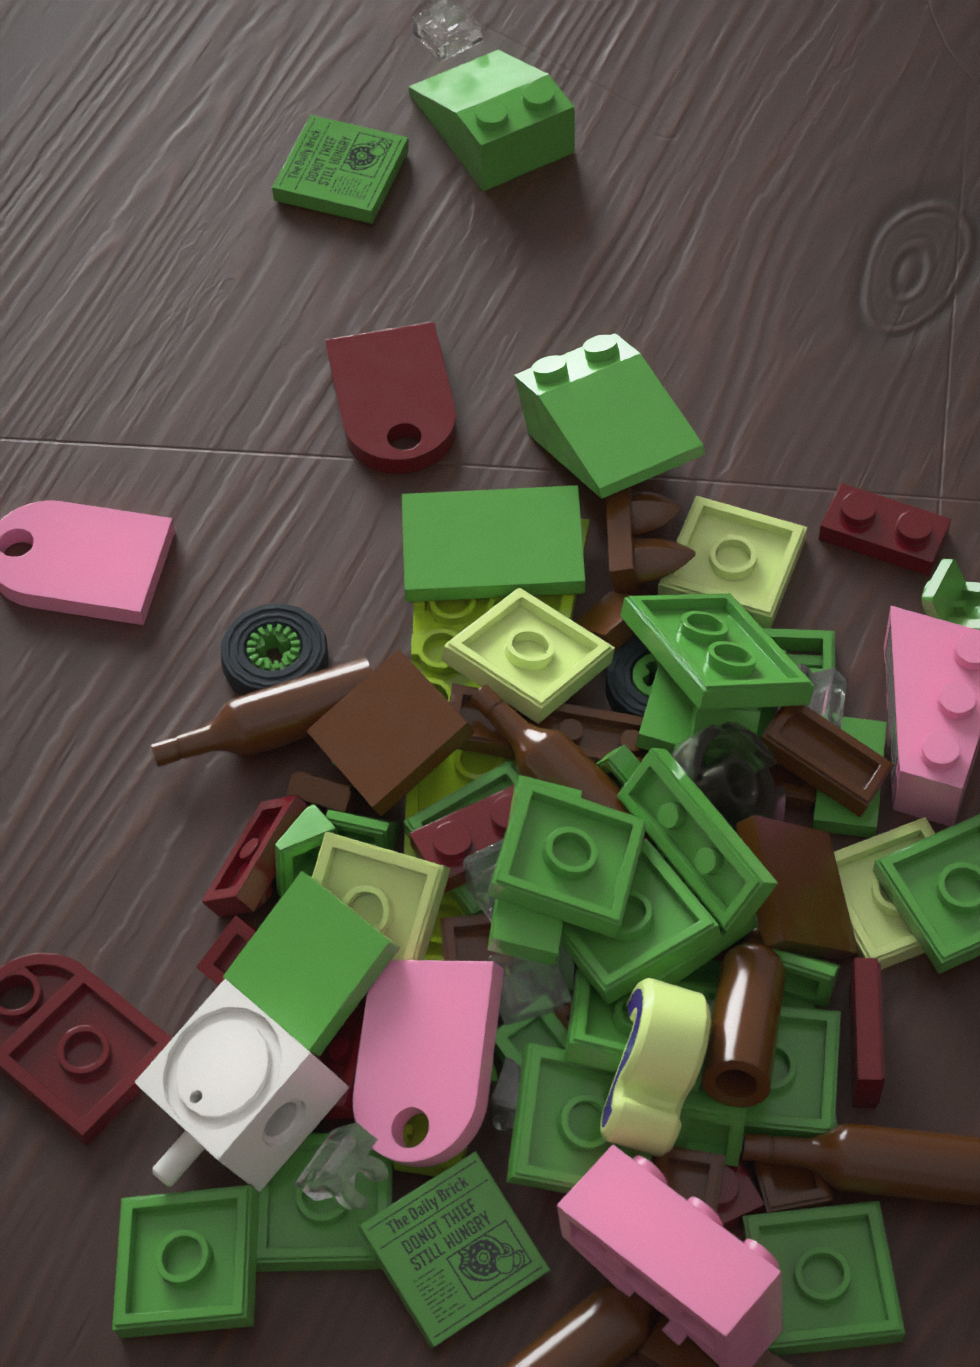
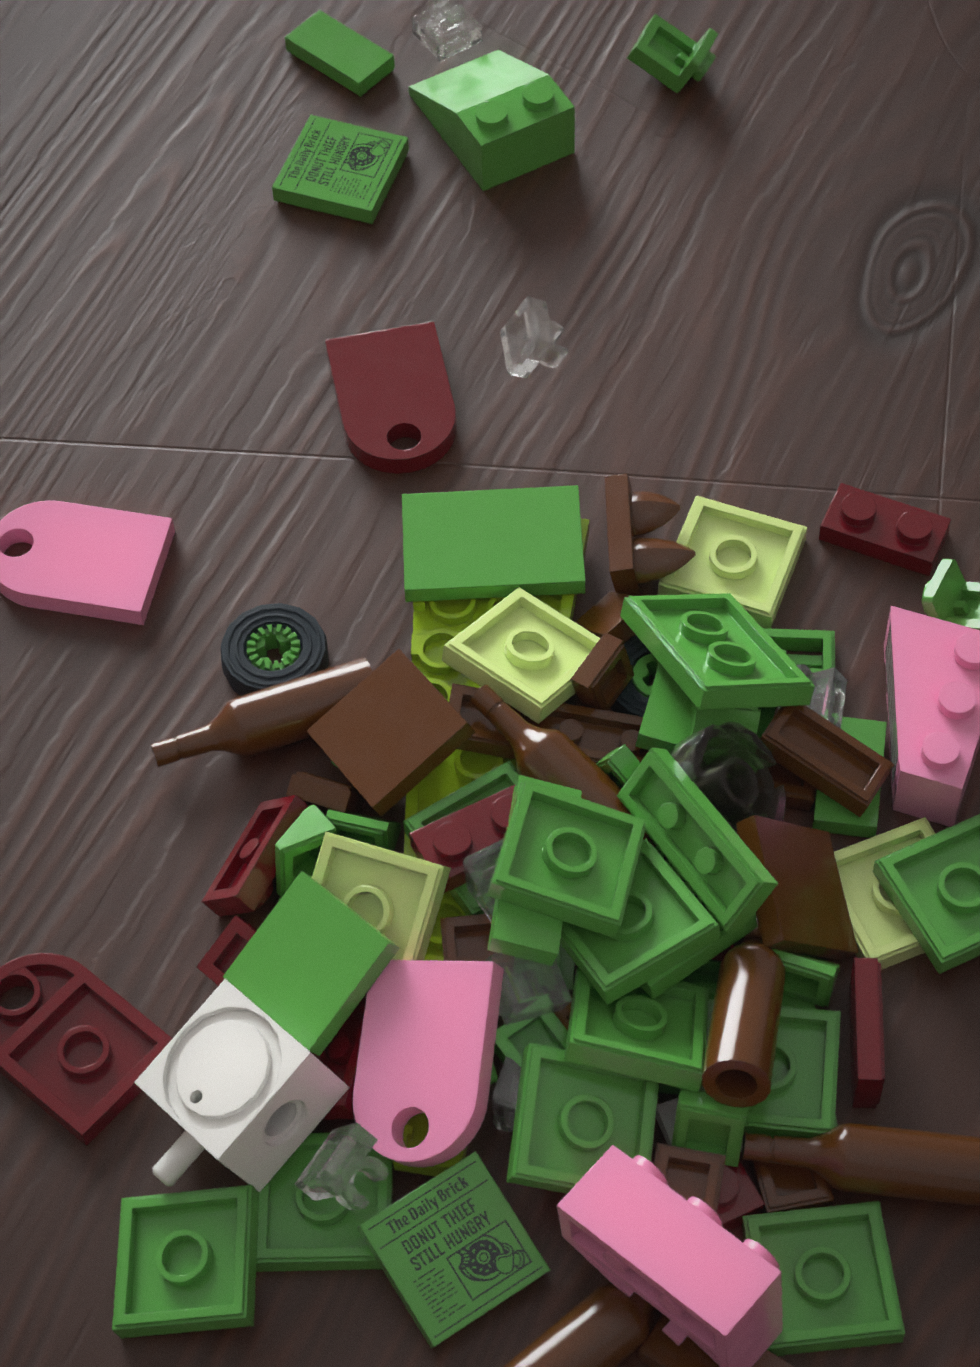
(340, 52): none -> bright green tile
(530, 339): none -> clear tile
(603, 674): none -> reddish brown tile
(605, 415): bright green slope -> none
(656, 1067): yellowish green animal -> none
(672, 54): none -> bright green bracket

